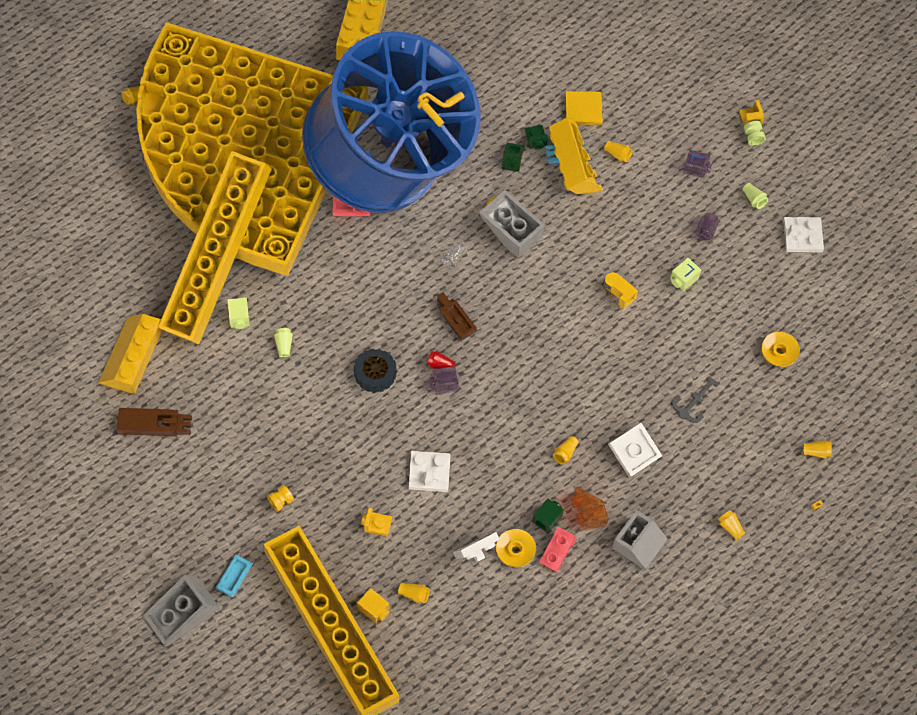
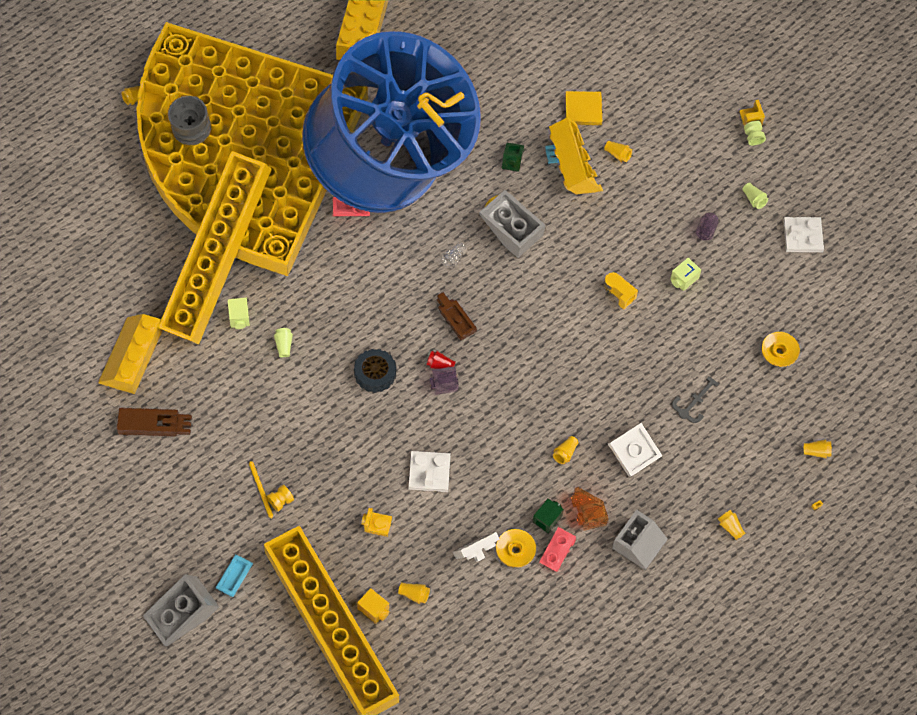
(189, 120): none -> dark grey wheel
(261, 490): none -> yellow axle
(536, 137): dark green bracket -> none
(697, 164): clear purple brick -> none

